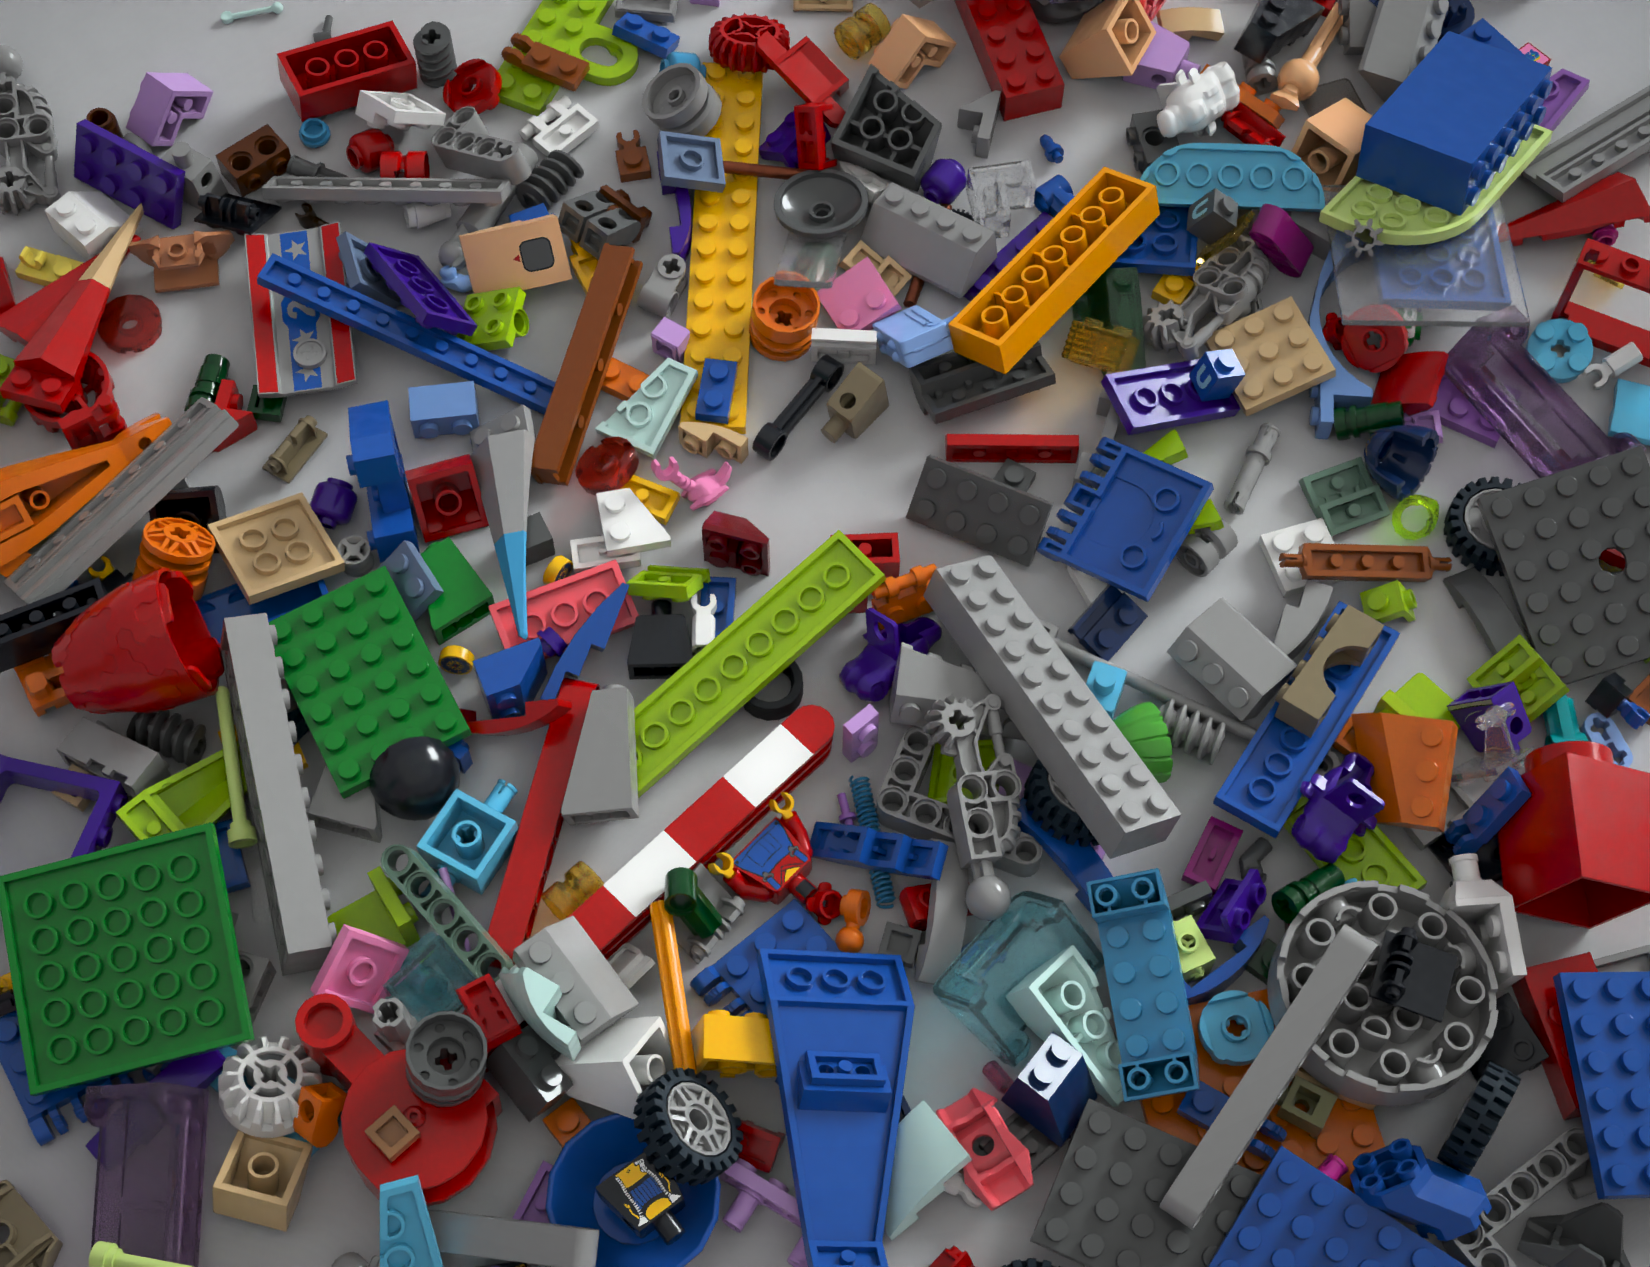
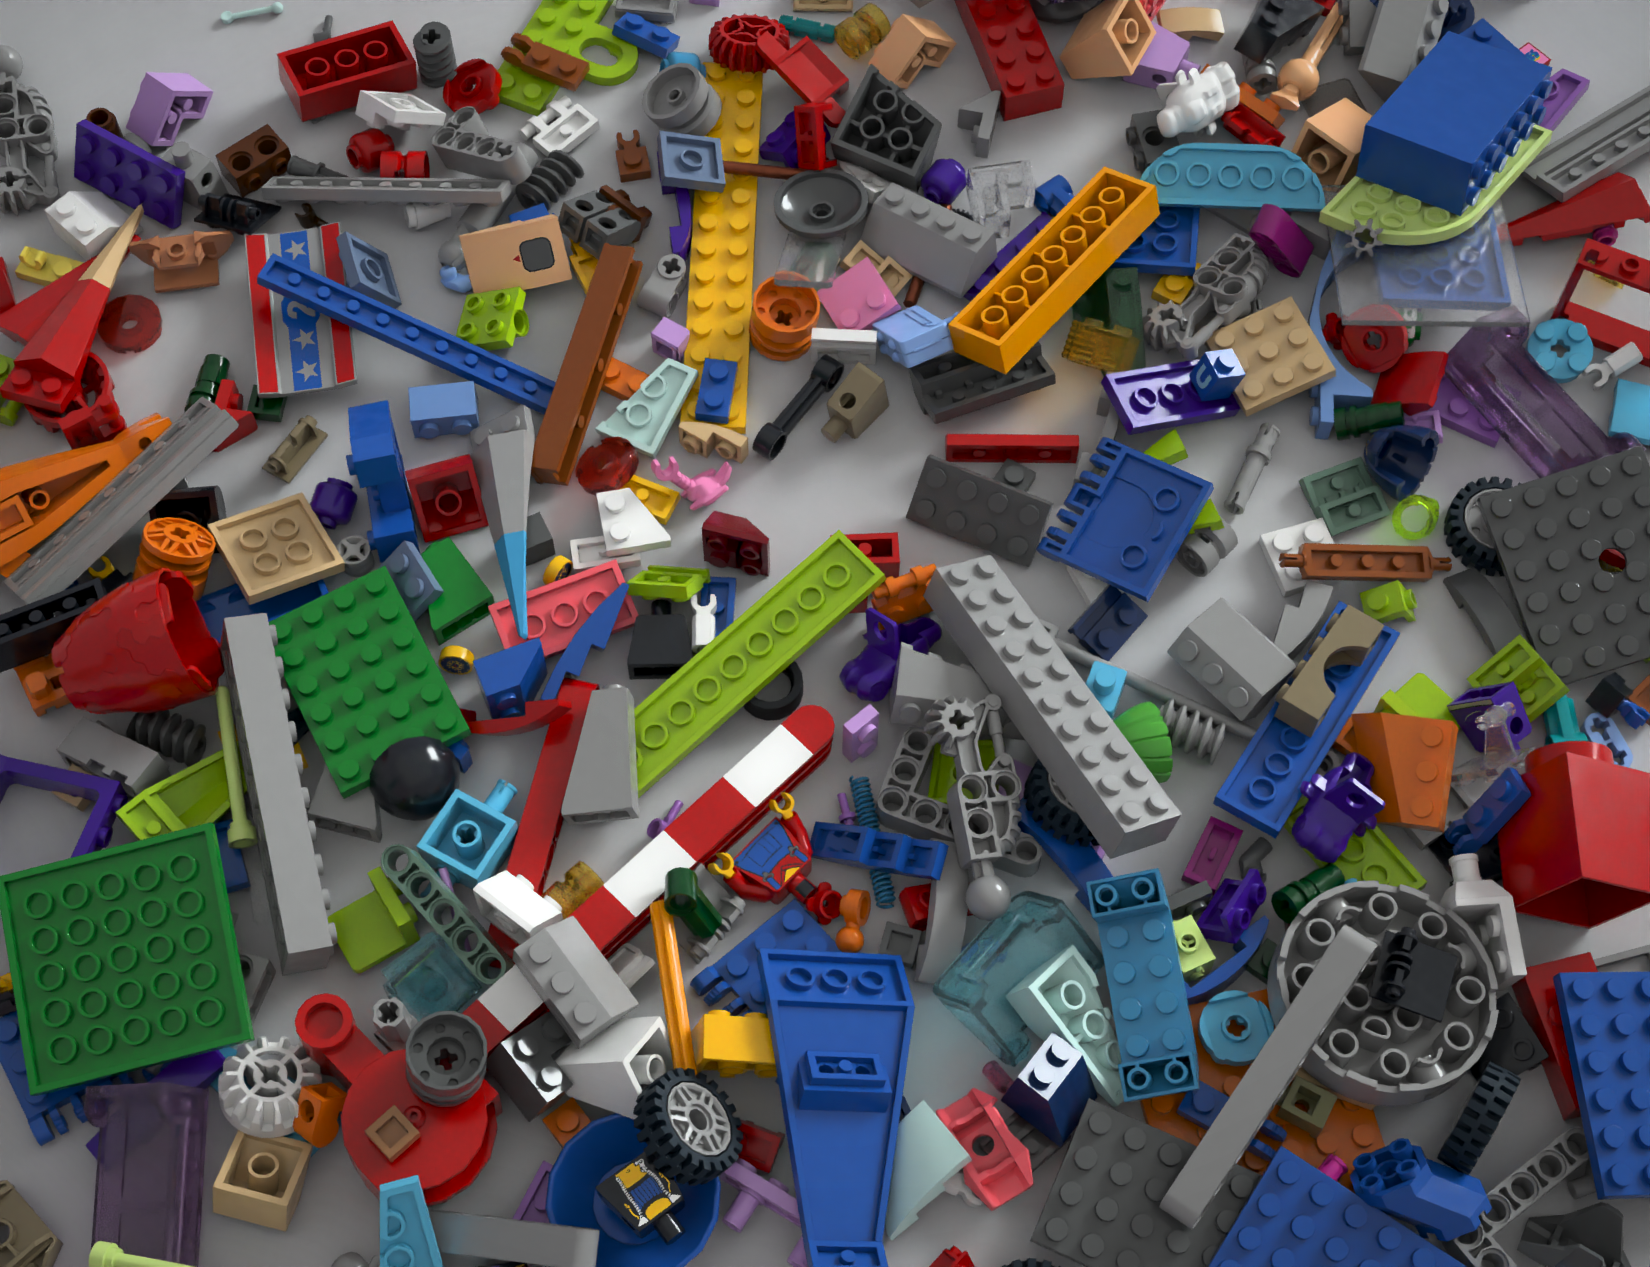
(310, 353): light grey piece -> none
(314, 133): dark azure plate -> none
(359, 967): bright pink plate -> none
(420, 290): dark purple plate -> none
(489, 1010): red plate -> none
(514, 906): none -> white slope
(535, 1001): light aqua slope -> none
(551, 642): dark purple plate -> none
(658, 825): none -> medium lavender hand
(809, 28): none -> teal axle
(1053, 151): blue piece -> none
(1212, 216): dark grey brick -> none
(1227, 240): clear yellow piece -> none

